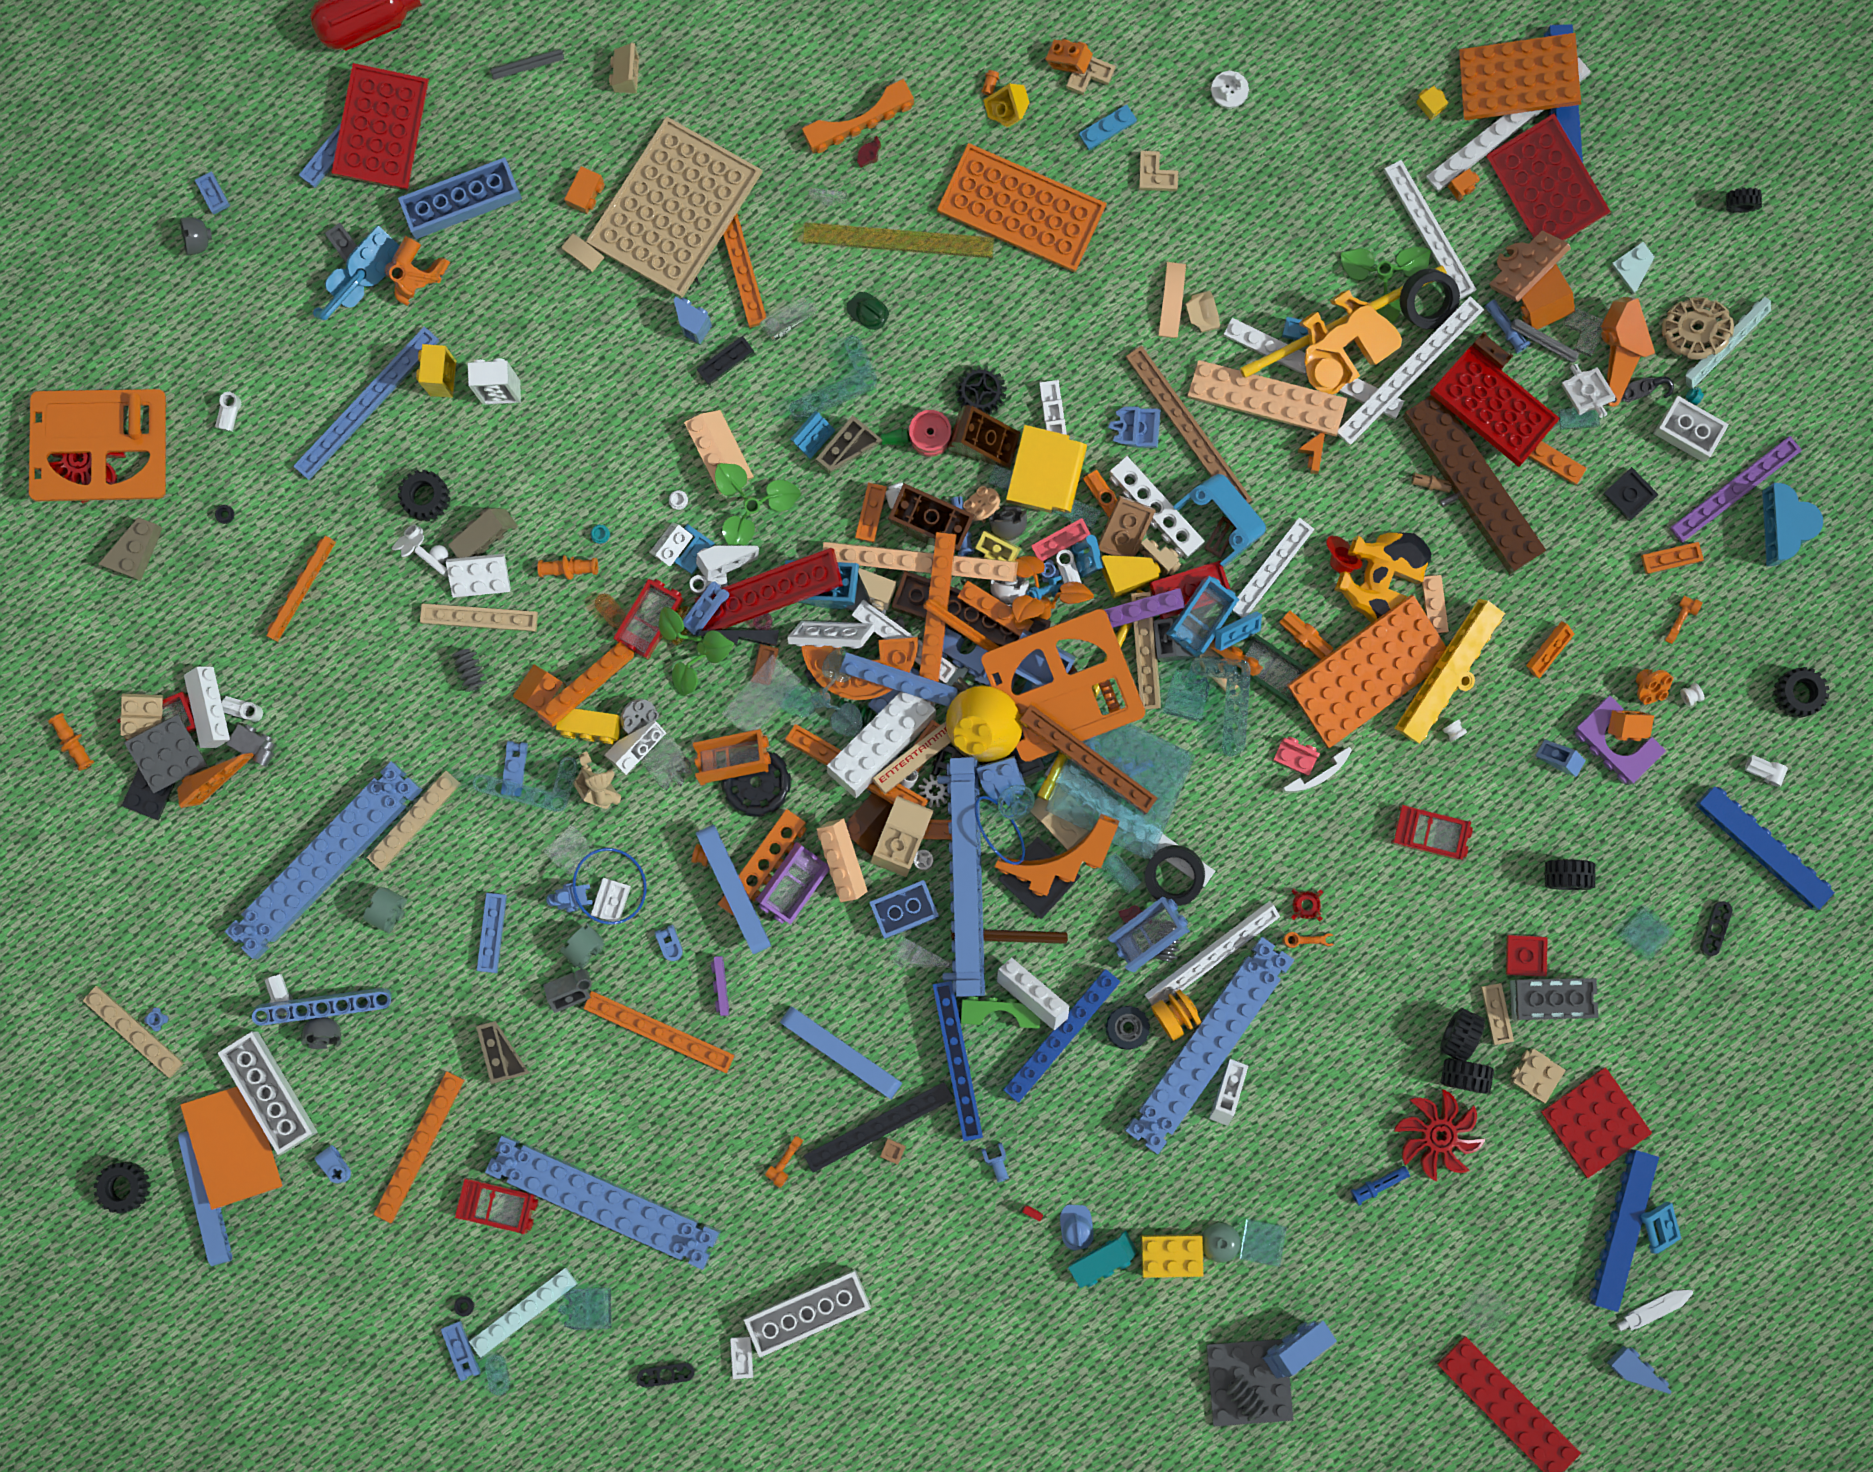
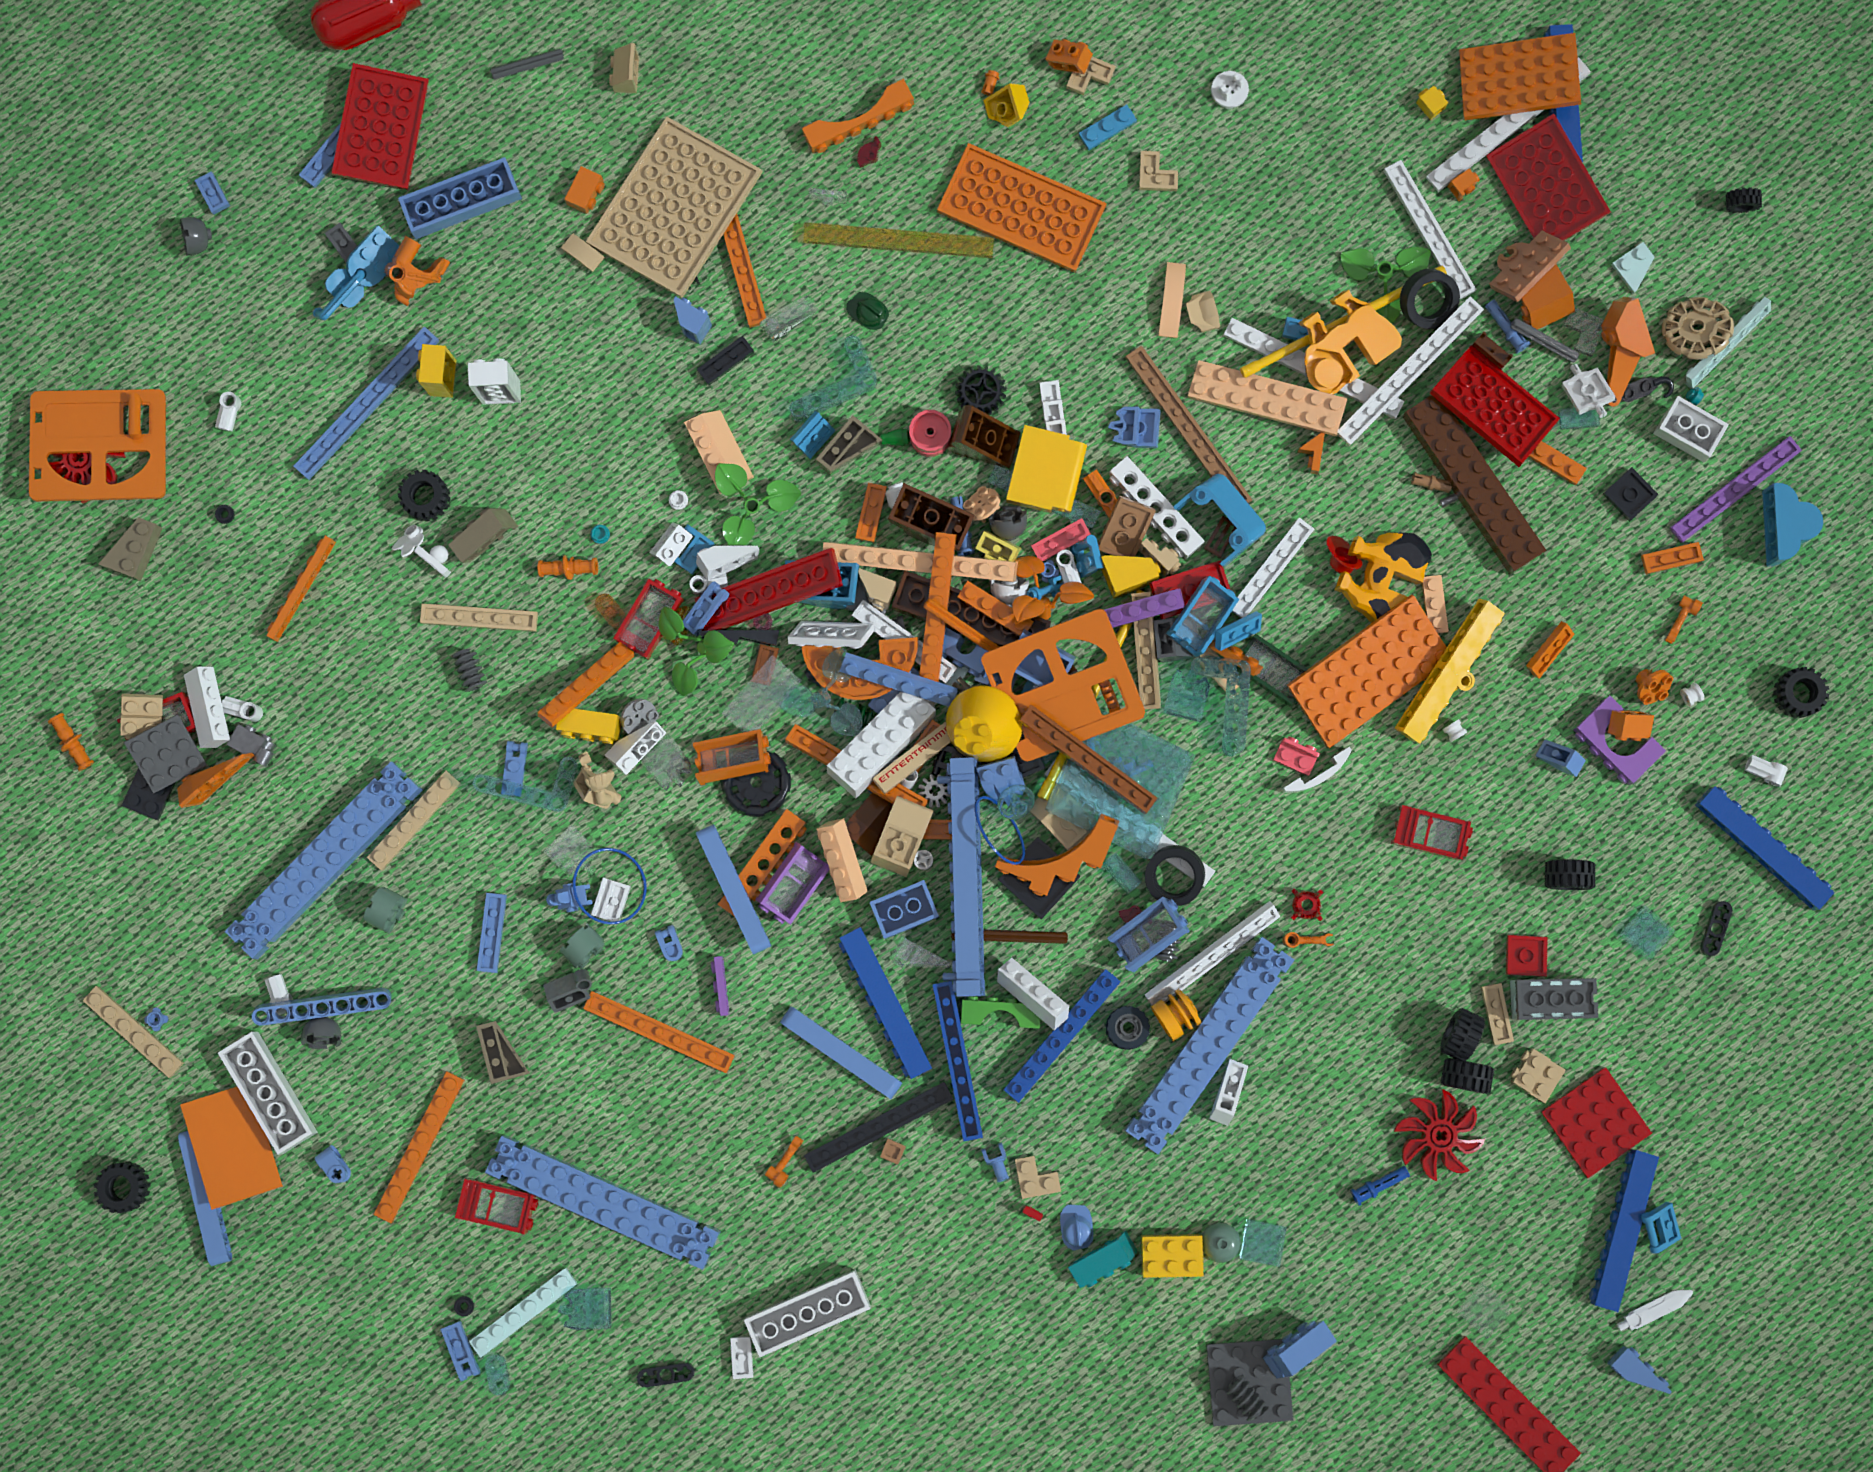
(478, 575): white plate -> none
(538, 688): orange slope -> none
(699, 855): orange wheel -> none
(885, 1002): none -> blue brick
(1033, 1184): none -> tan plate
(1306, 635): orange piece -> none

